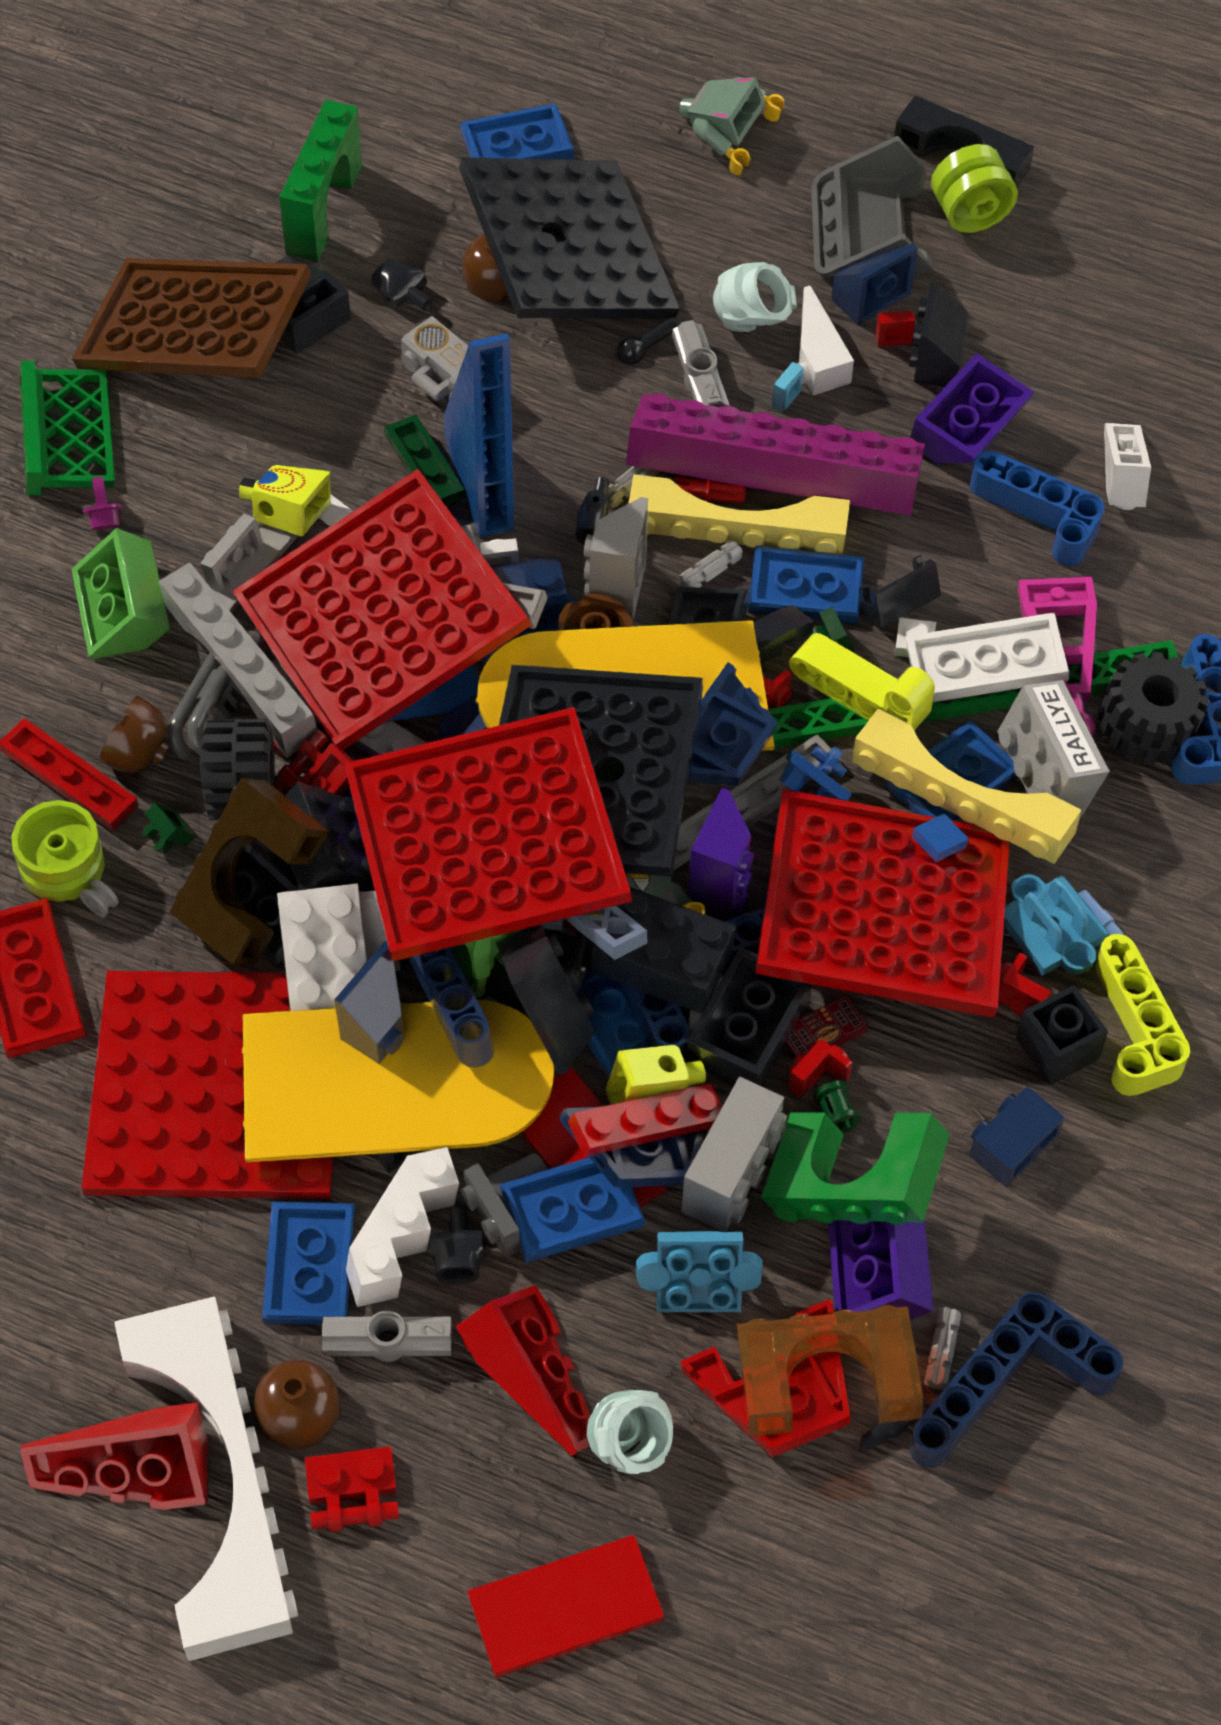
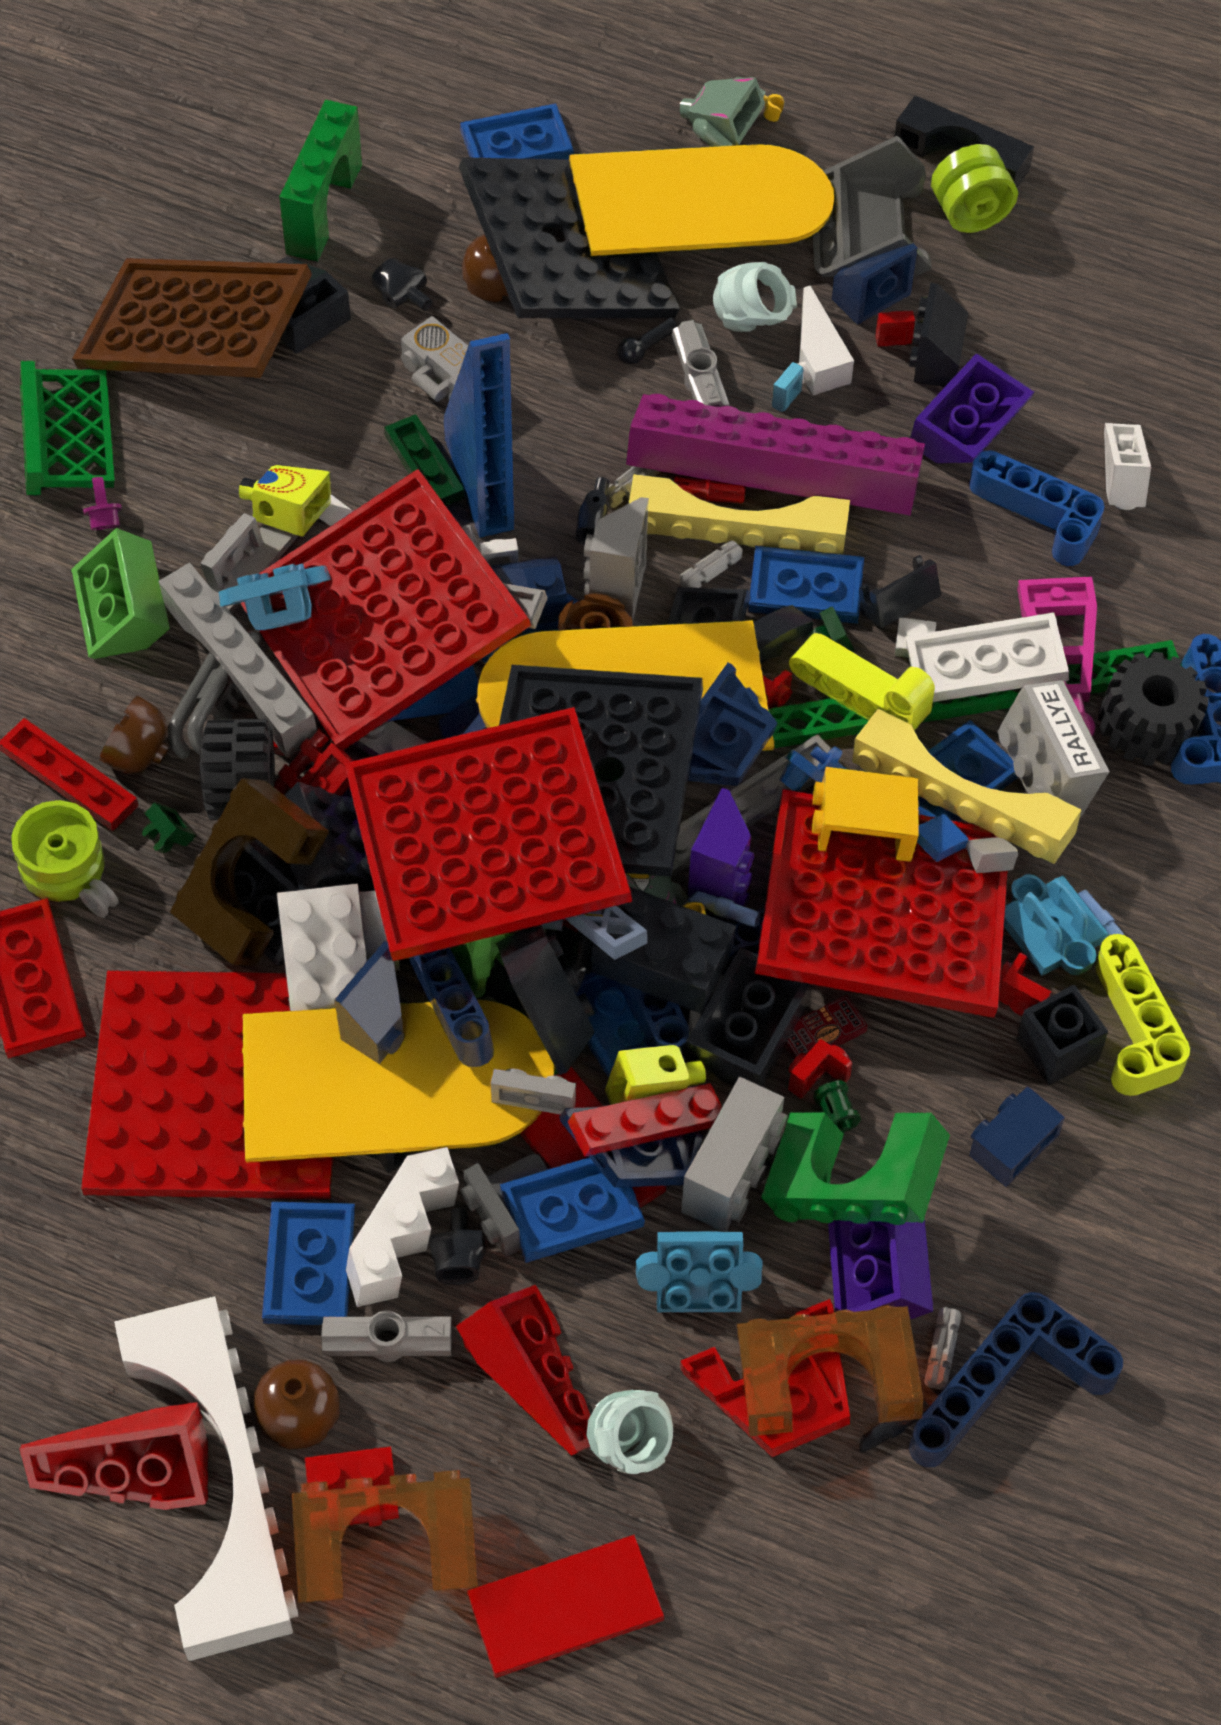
(289, 580): none -> dark azure piece
(325, 1514): none -> clear orange arch
(532, 1092): none -> light grey plate
(699, 198): none -> yellow piece
(726, 908): none -> medium blue piece
(868, 806): none -> yellow panel
(991, 854): none -> light grey slope

